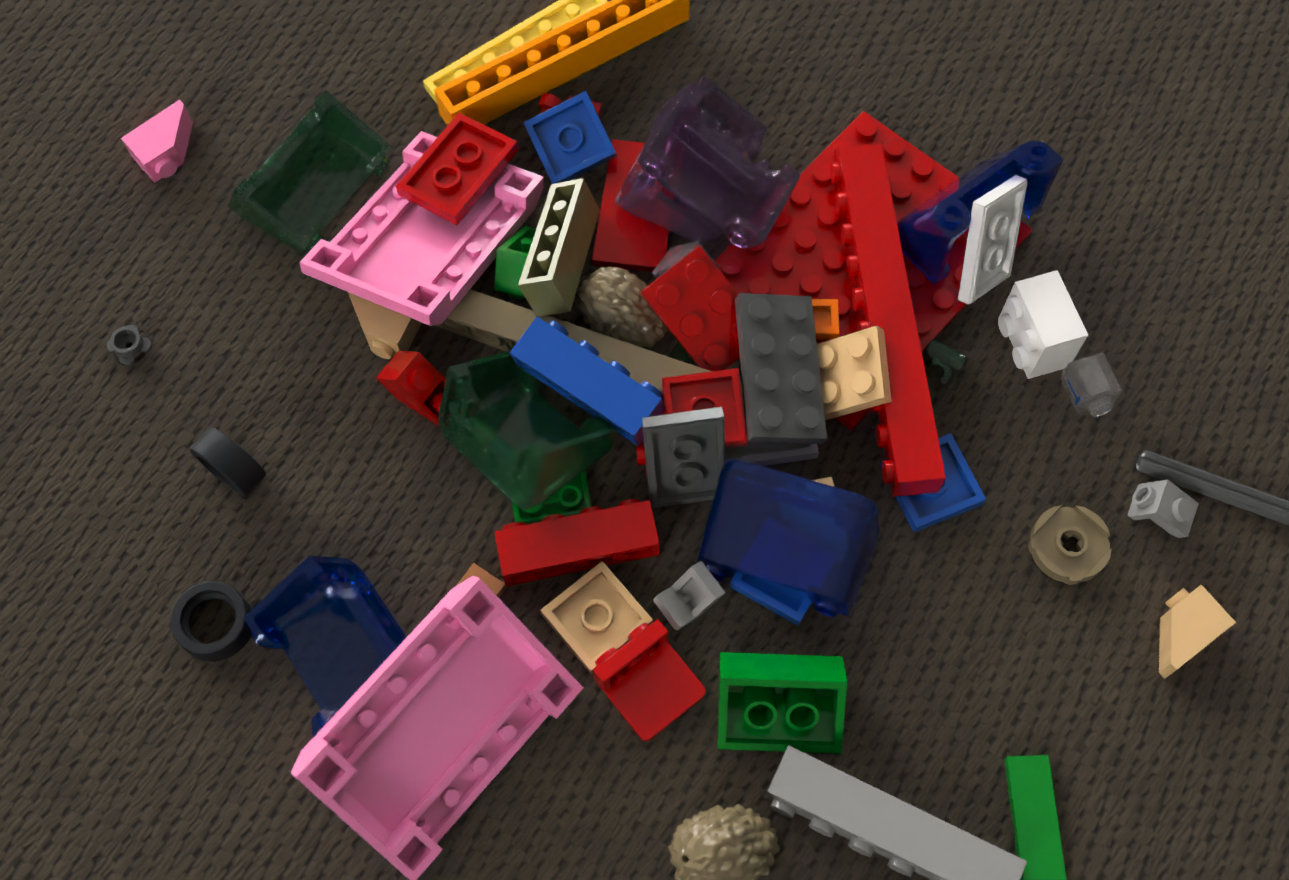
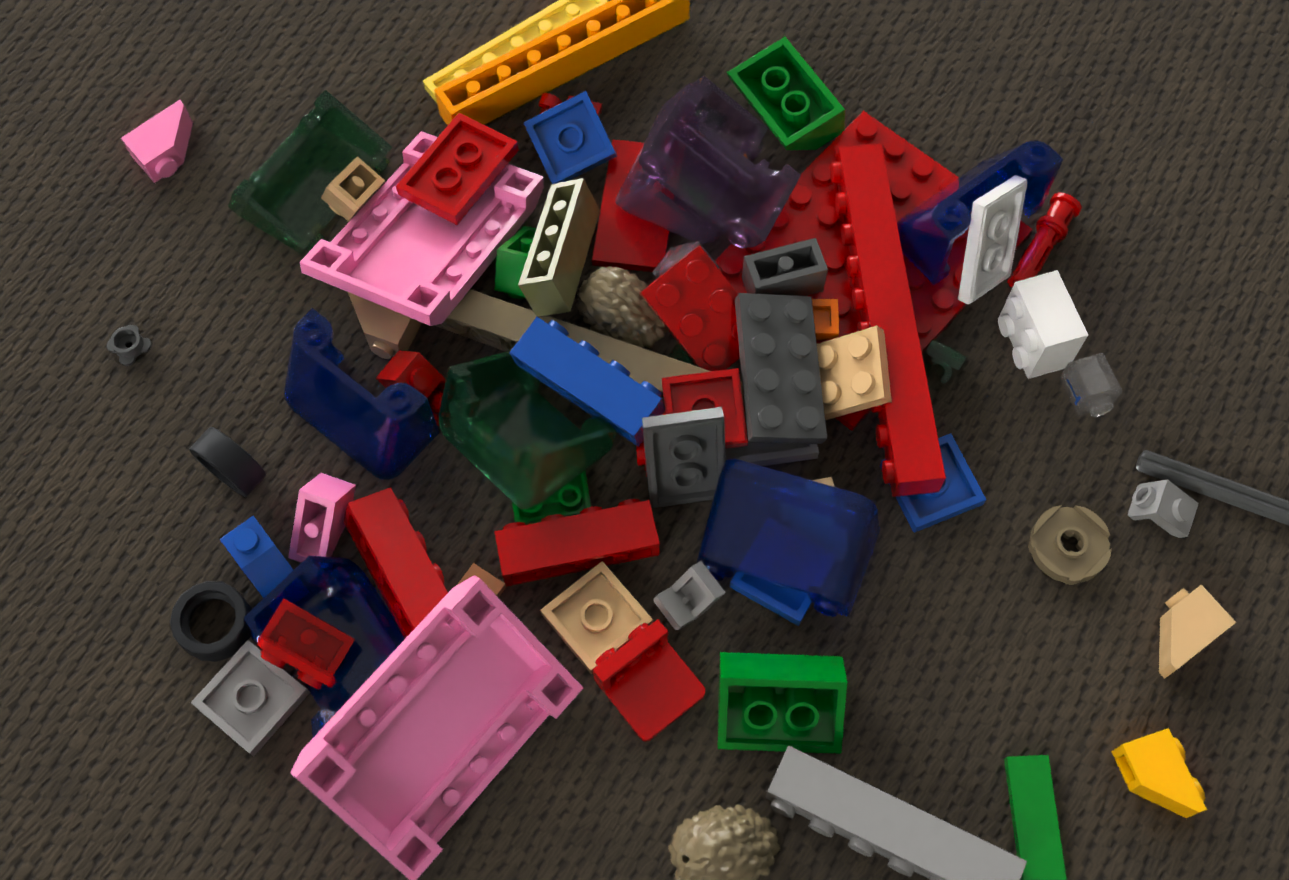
(250, 698): none -> light grey plate
(257, 555): none -> blue slope
(304, 643): none -> red bracket
(320, 517): none -> bright pink slope
(352, 189): none -> tan slope
(375, 432): none -> clear blue windscreen
(395, 557): none -> red brick
(786, 270): none -> dark grey brick
(789, 97): none -> green slope
(1050, 230): none -> red pin
(1158, 773): none -> yellow slope

